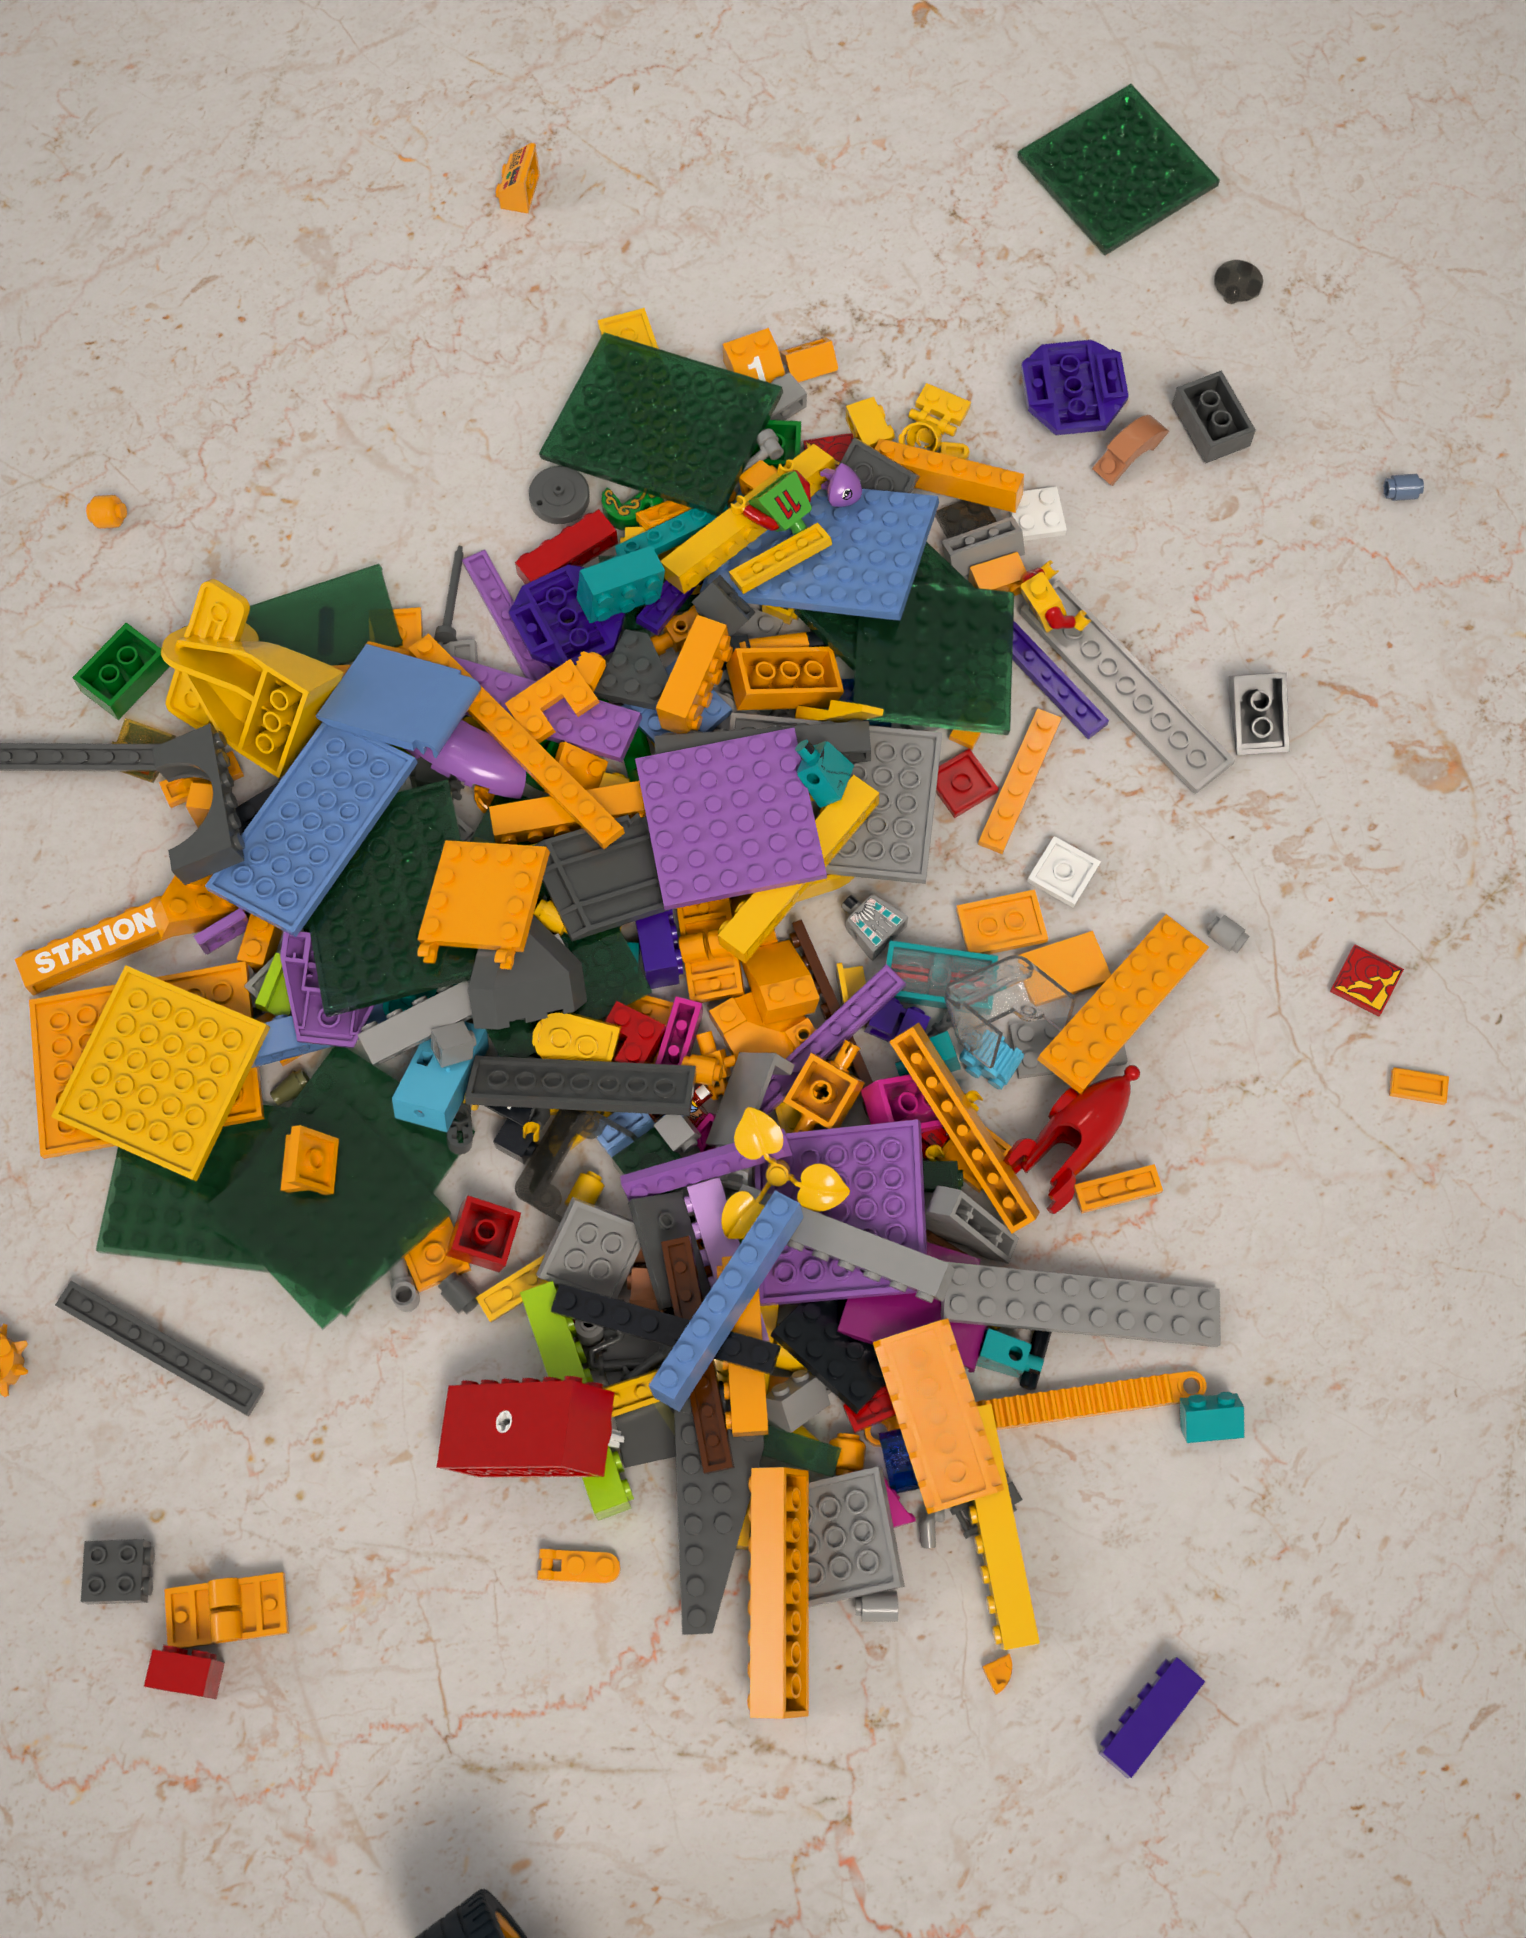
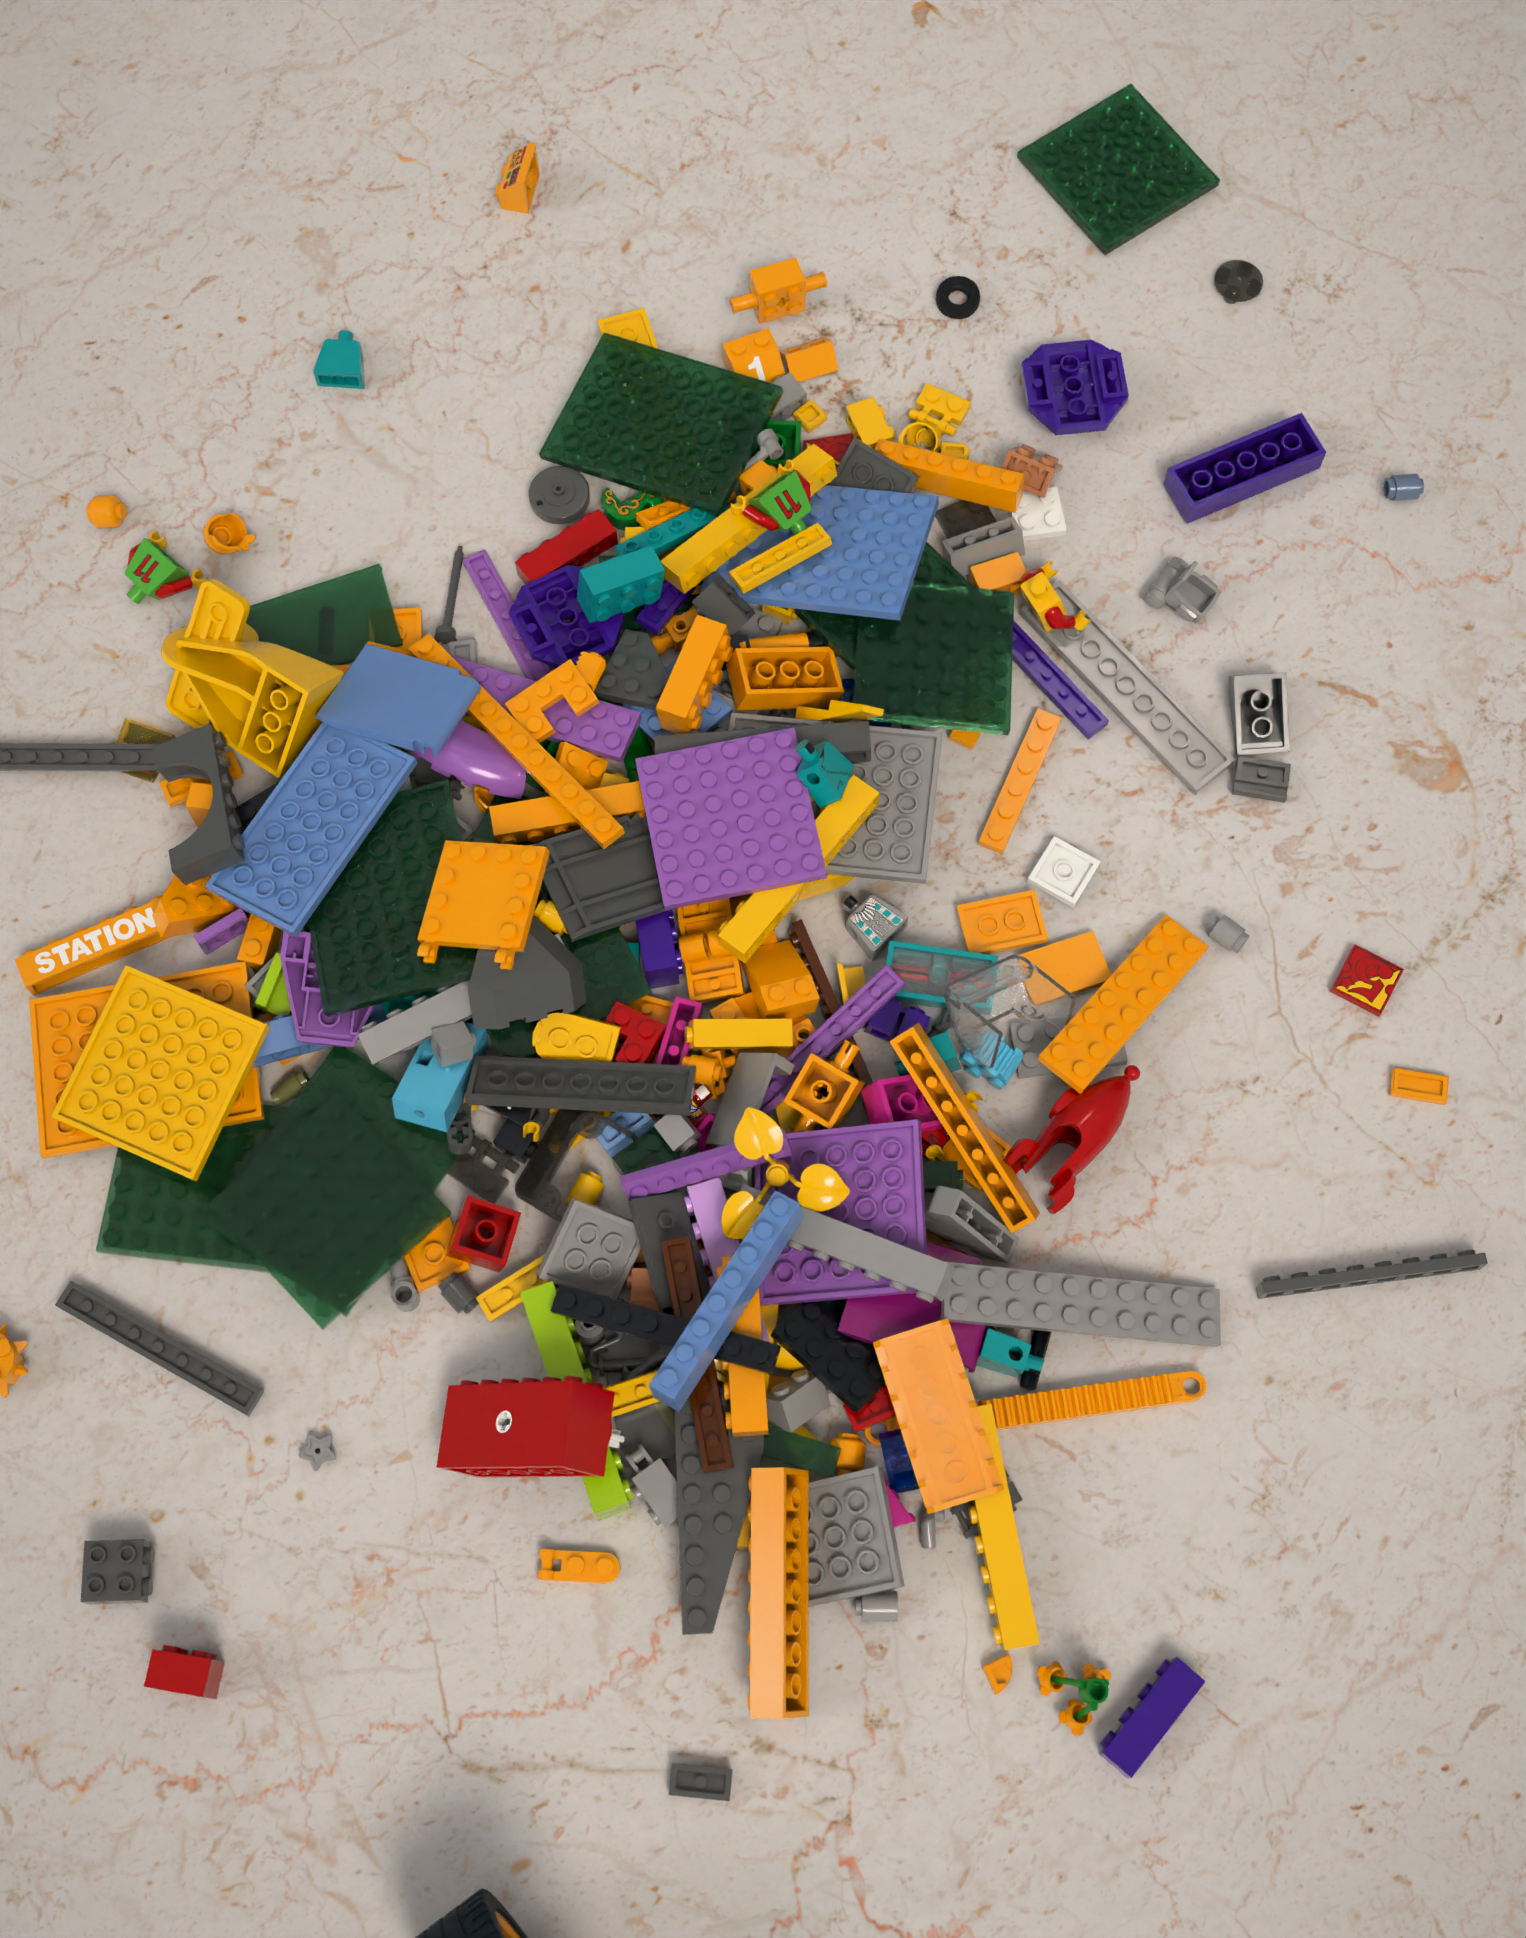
(121, 671): green brick -> none
(157, 572): none -> bright green torso
(226, 1610): light orange plate -> none
(227, 534): none -> light orange hat
(309, 1161): light orange bracket -> none
(324, 1455): none -> light grey plate
(340, 363): none -> teal torso
(479, 1177): none -> clear smoke plate
(656, 1486): none -> light grey brick
(700, 1782): none -> dark grey plate
(739, 1034): none -> yellow brick
(777, 290): none -> light orange brick
(810, 416): none -> yellow tile
(843, 487): medium lavender piece -> none
(962, 284): none -> black tyre
(964, 783): red tile -> none
(1037, 469): none -> nougat bracket
(1091, 1689): none -> plant
(1118, 1188): light orange plate -> none
(1128, 445): nougat arch -> none
(1184, 590): none -> light grey piece
(1212, 1417): teal brick -> none
(1213, 416): dark grey brick -> none
(1244, 468): none -> dark purple brick
(1261, 779): none -> dark grey plate
(1382, 1272): none -> dark grey plate

